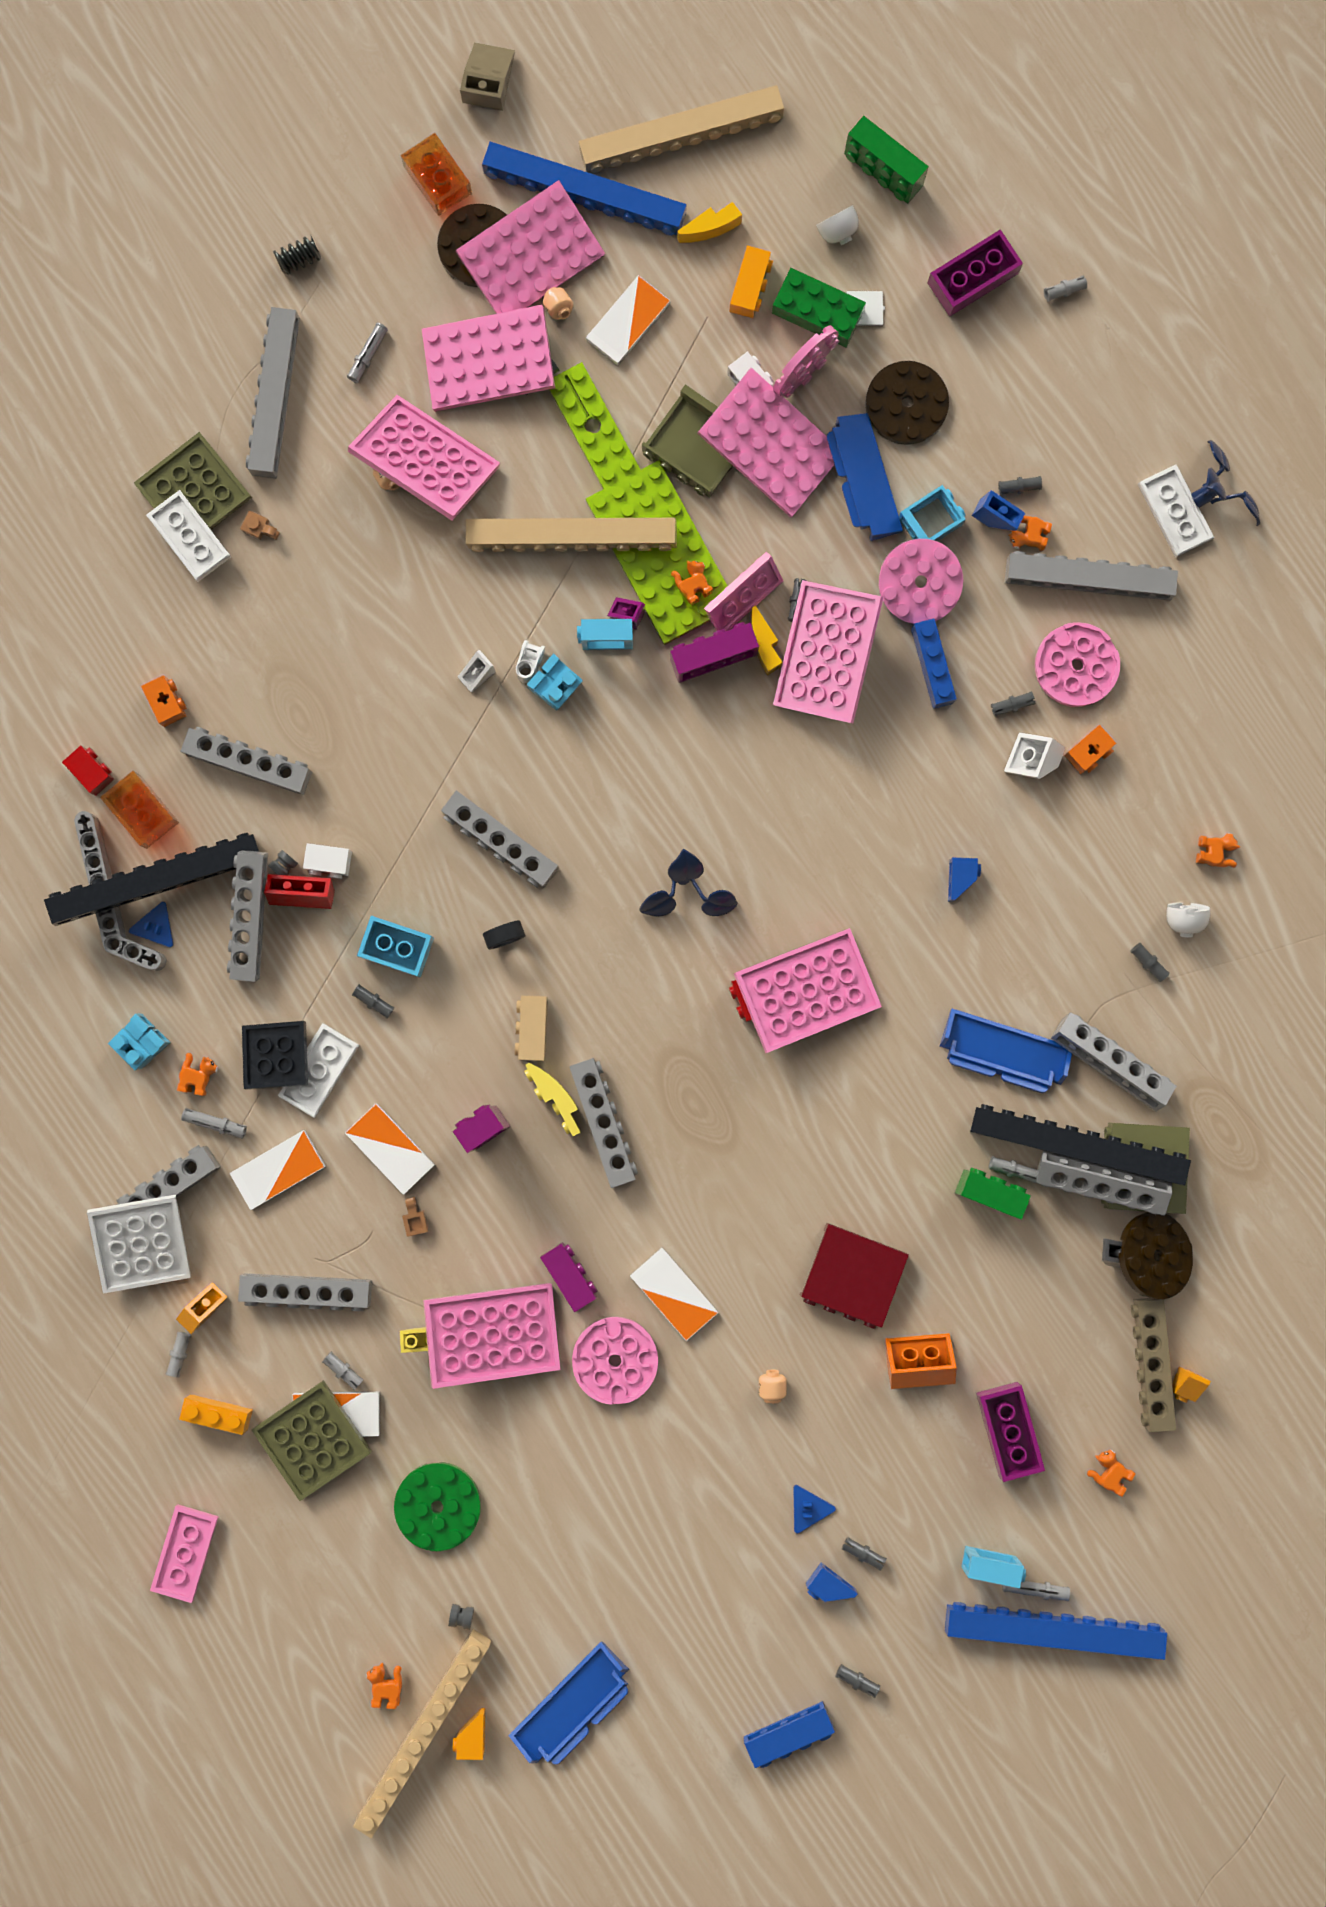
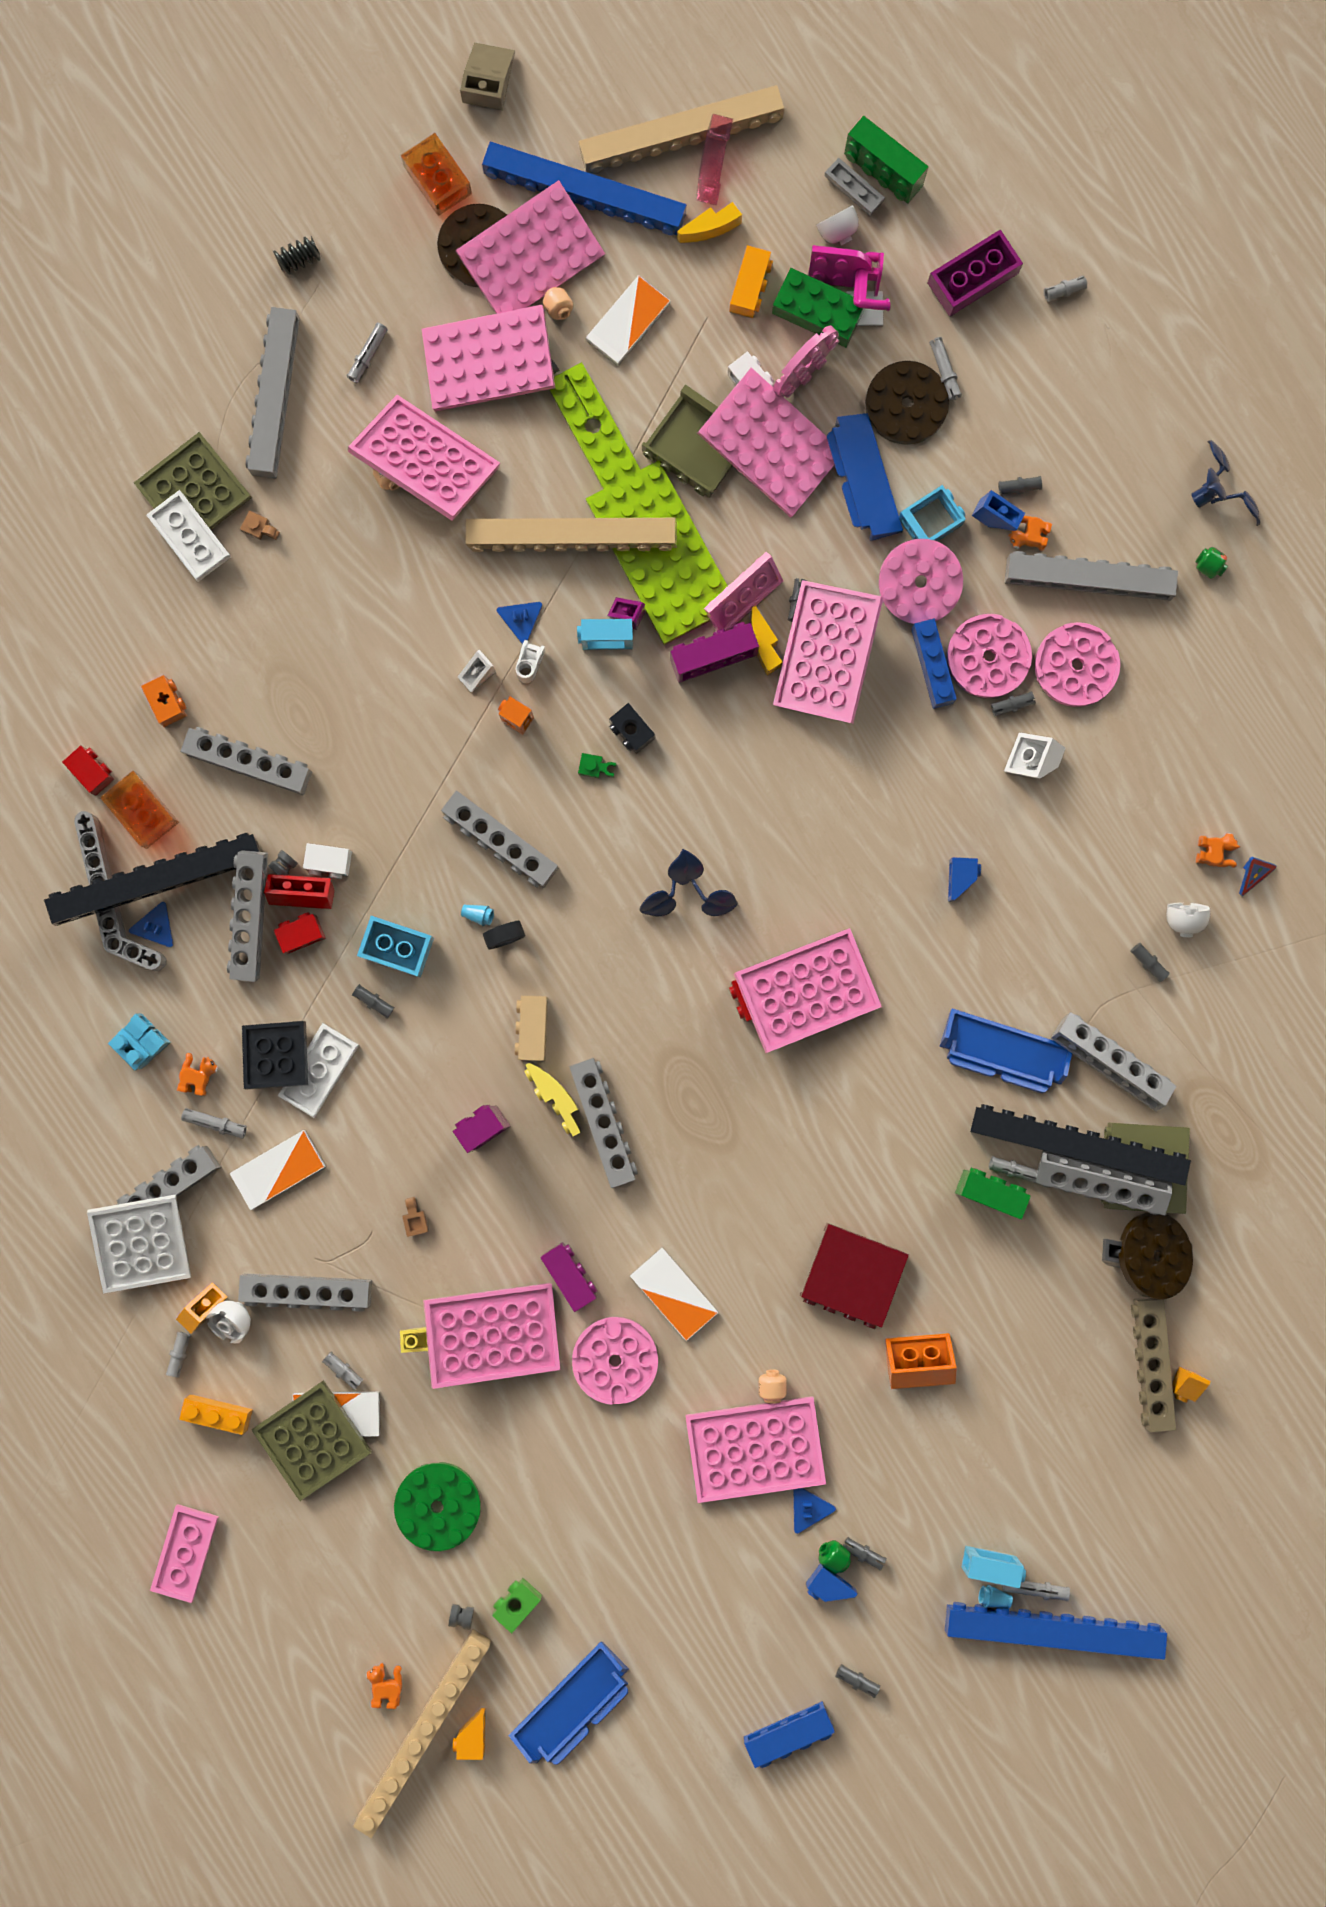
(229, 1320): none -> white cylinder
(299, 934): none -> red brick
(390, 1149): tile -> none
(478, 913): none -> medium azure cone
(510, 1616): none -> bright green brick
(515, 715): none -> orange brick
(520, 618): none -> blue piece
(556, 684): medium azure hips -> none
(592, 765): none -> green plate
(628, 716): none -> black brick
(693, 584): orange animal -> none
(712, 159): none -> clear pink slope
(755, 1449): none -> bright pink plate
(834, 1557): none -> green head
(849, 269): none -> dark pink plate
(854, 186): none -> light grey plate
(945, 368): none -> light grey pin
(985, 677): none -> bright pink plate
(993, 1597): none -> medium azure cone
(1010, 1431): magenta brick -> none
(1079, 755): orange brick -> none
(1113, 1474): orange animal -> none
(1175, 510): white tile -> none
(1211, 562): none -> green head
(1255, 872): none -> piece

